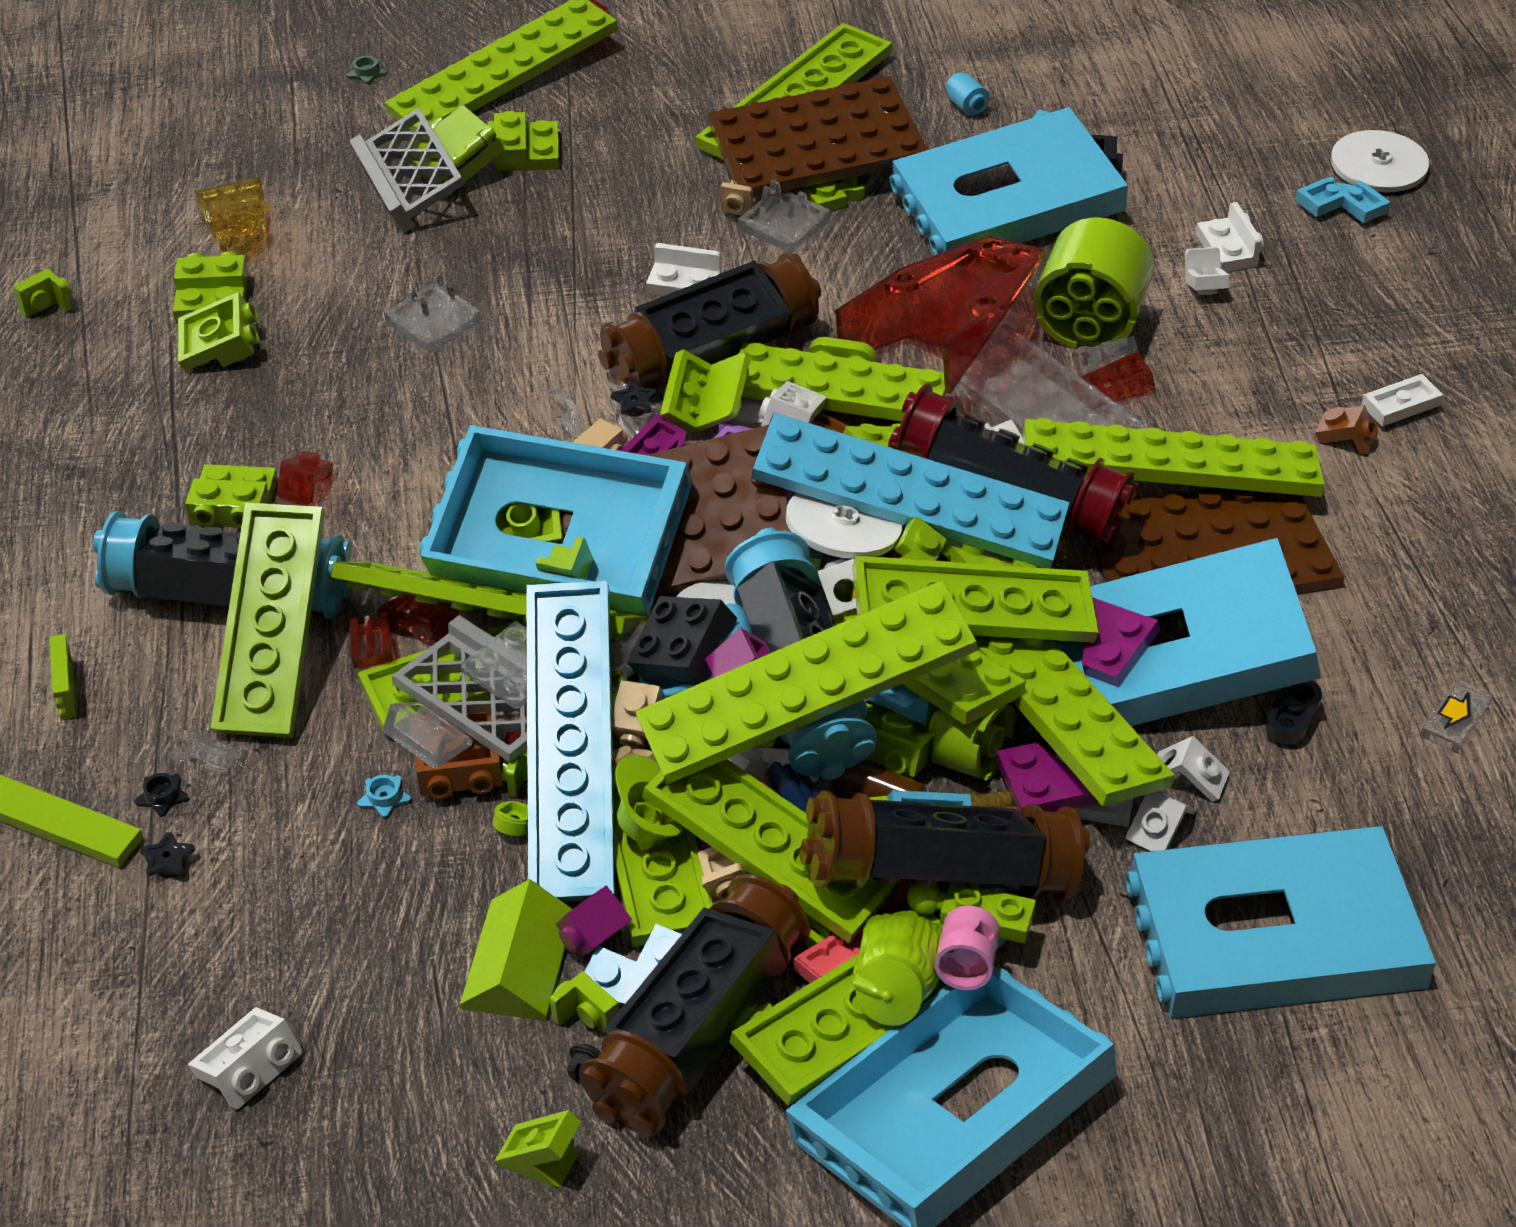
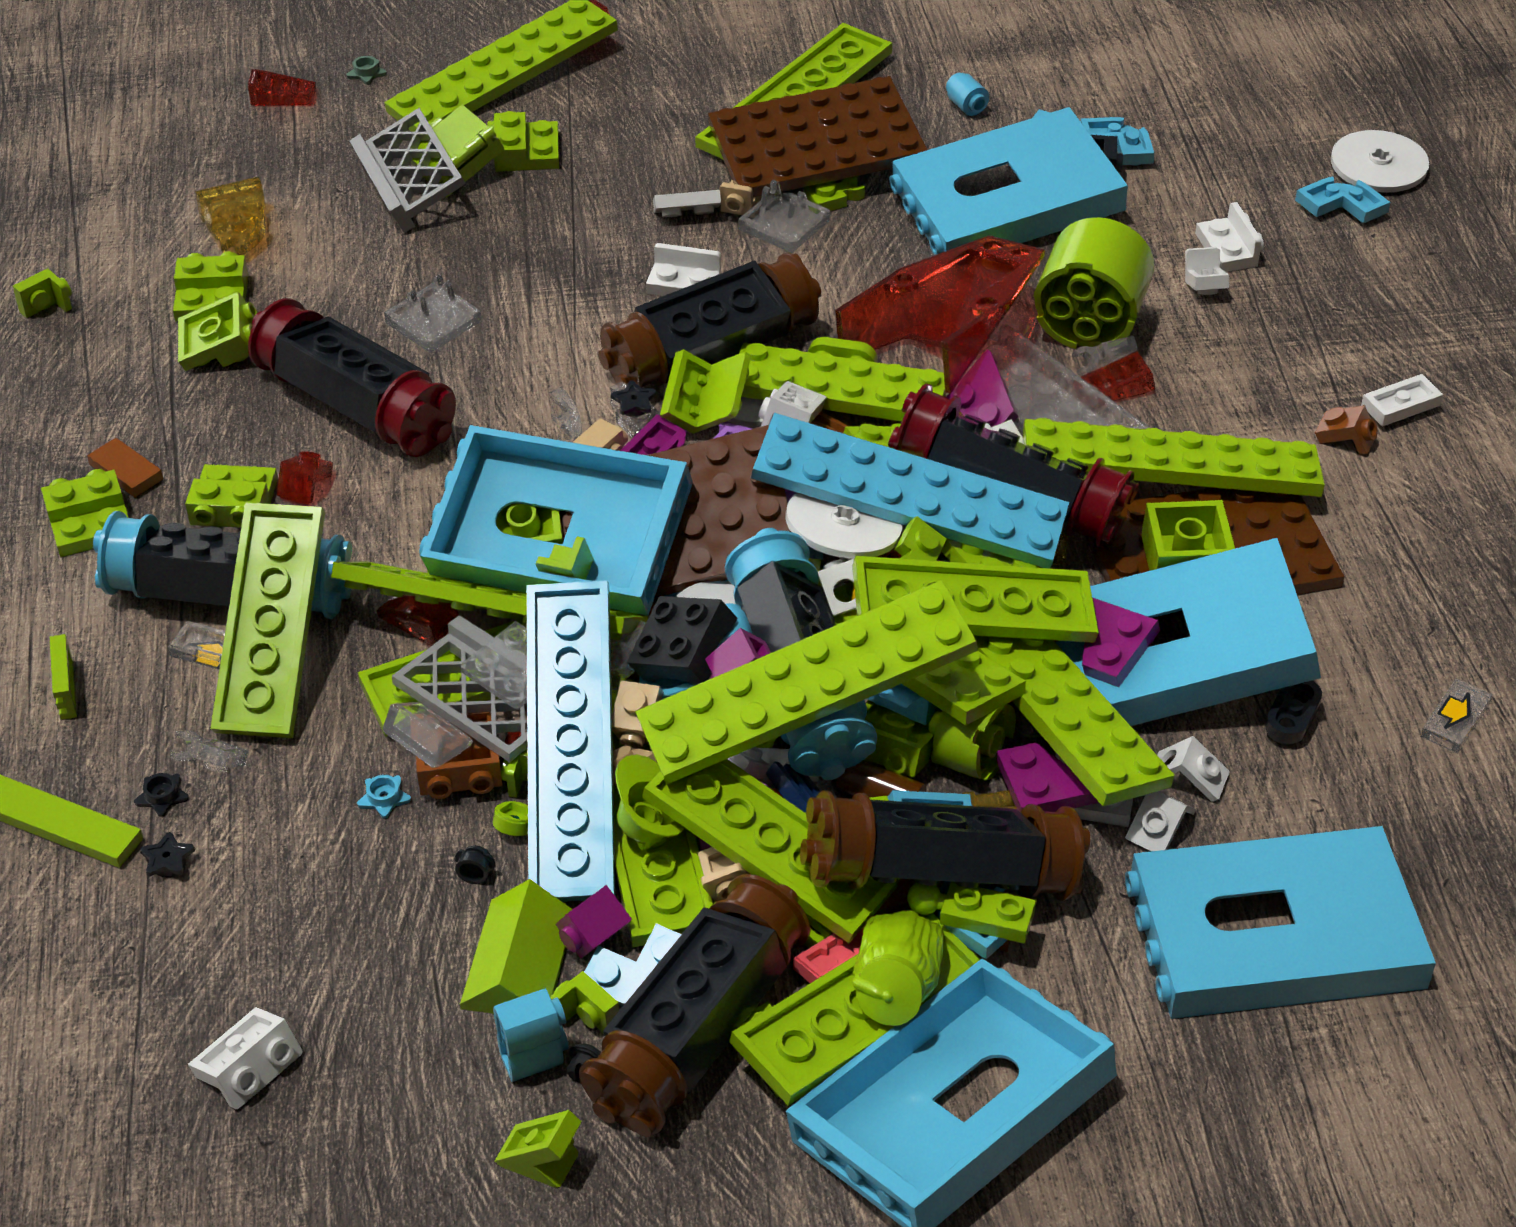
(81, 508): none -> lime plate
(132, 470): none -> dark orange tile
(198, 644): none -> clear tile
(277, 89): none -> clear red slope
(353, 376): none -> brick
(369, 628): clear red tile -> none
(474, 864): none -> black plate
(530, 1034): none -> medium azure brick
(701, 202): none -> white plate
(967, 948): bright pink wheel -> none
(985, 392): none -> magenta wing
(1131, 142): none -> medium azure plate
(1184, 531): none -> lime brick

